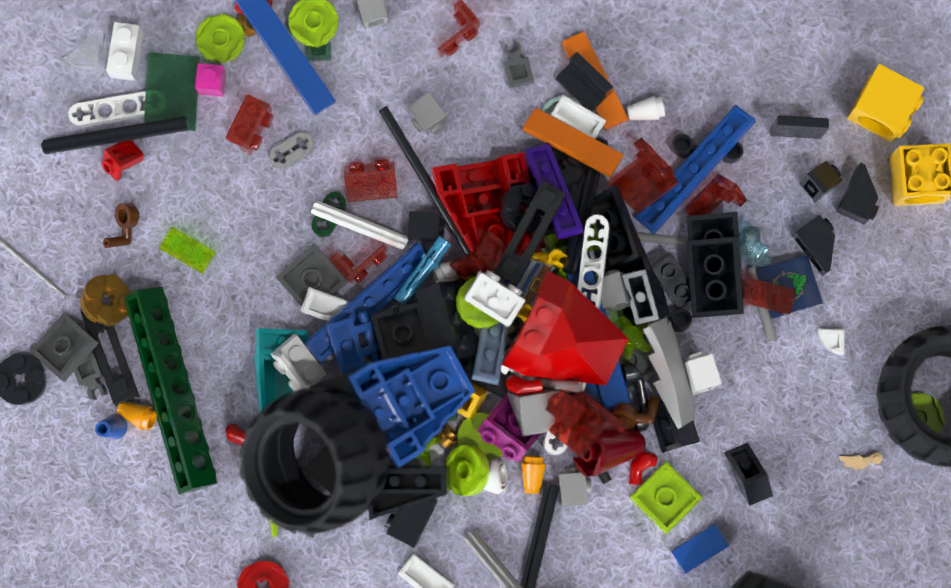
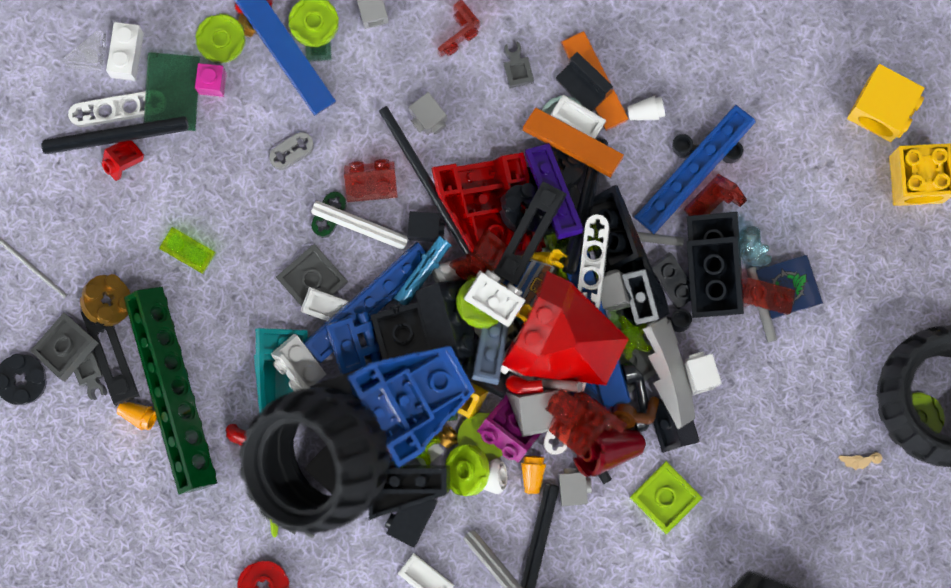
(112, 427): blue cone -> none
(126, 218): reddish brown plate -> none
(249, 124): clear red bracket -> none
(345, 265): clear red bracket -> none
(640, 464): red arm -> none
(645, 178): clear red bracket -> none
(699, 548): blue tile -> none
(749, 474): black slope -> none
(799, 127): black tile -> none
(817, 242): black slope -> none
(821, 180): black slope -> none
(833, 339): white tile -> none
(860, 197): black slope -> none

